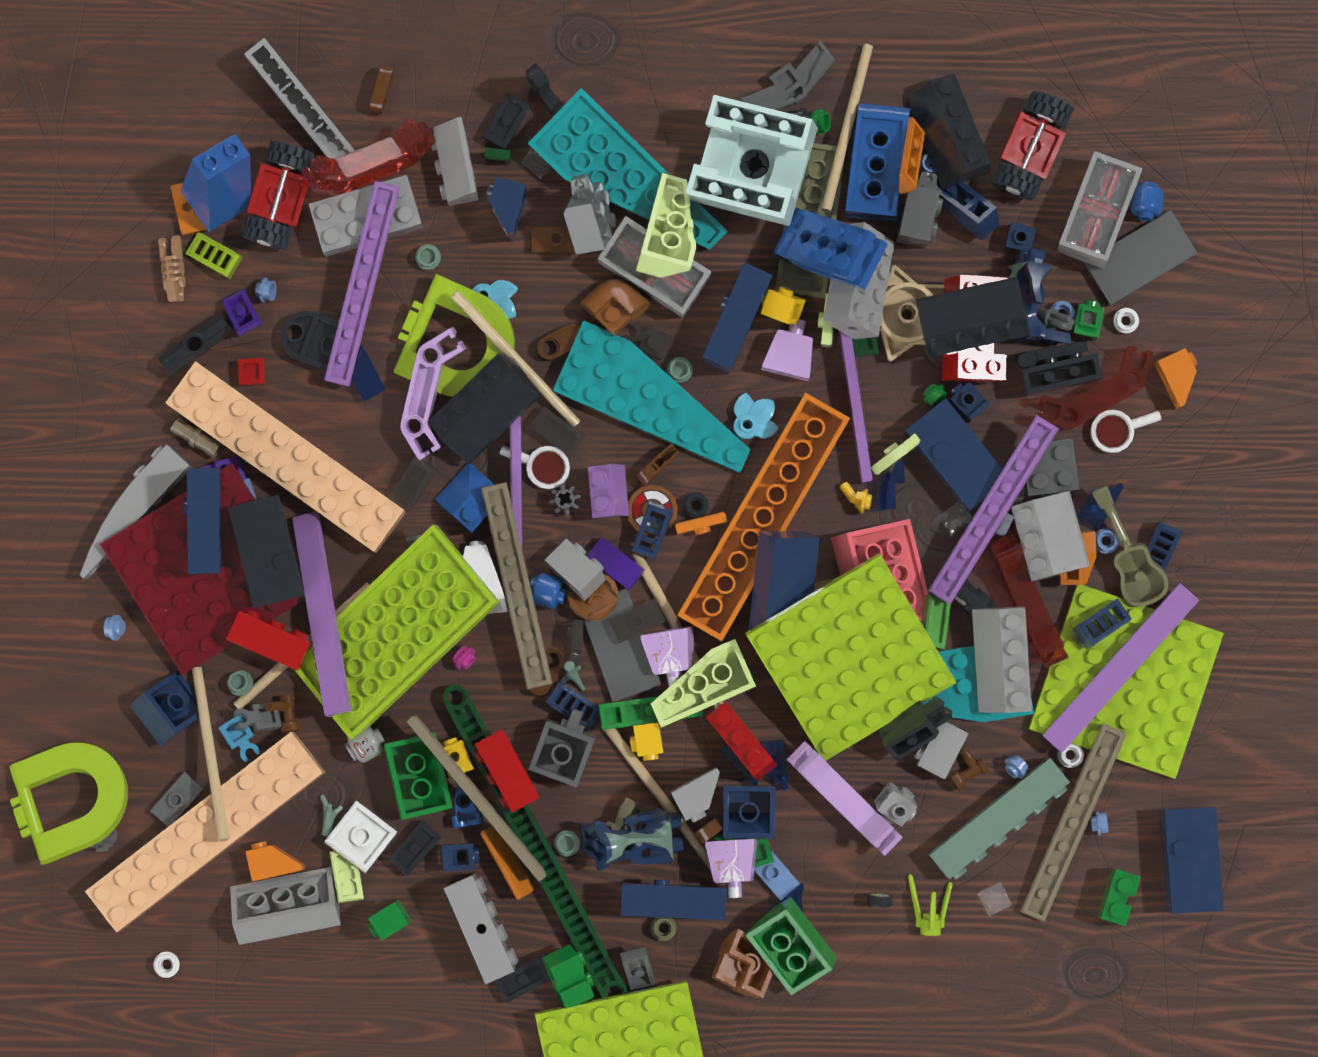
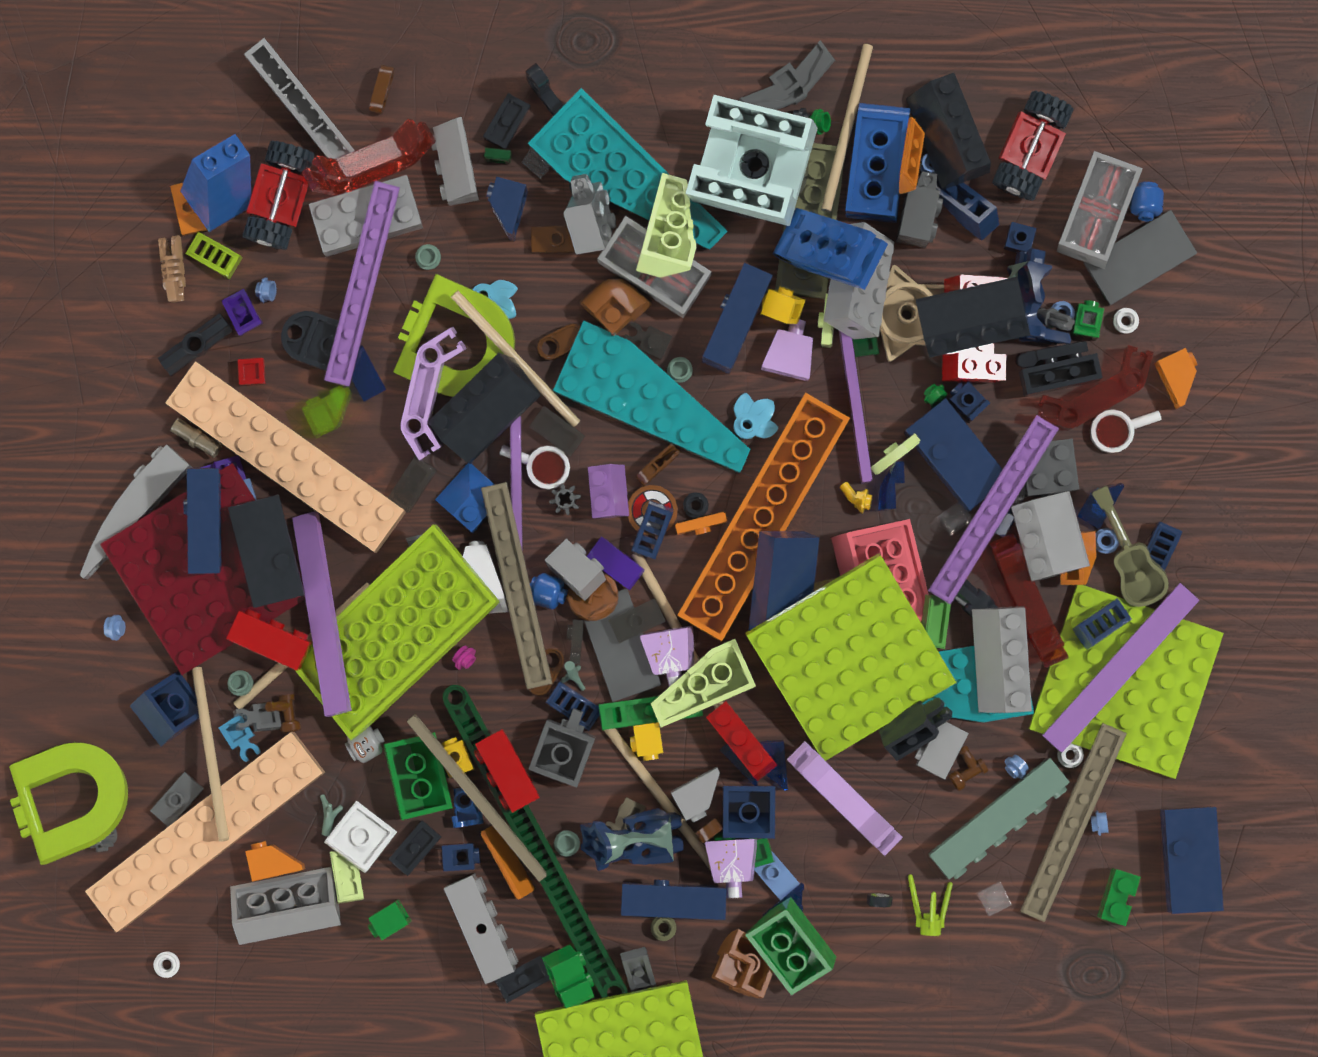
(327, 413): none -> clear neon green slope
(896, 804): light grey brick -> none

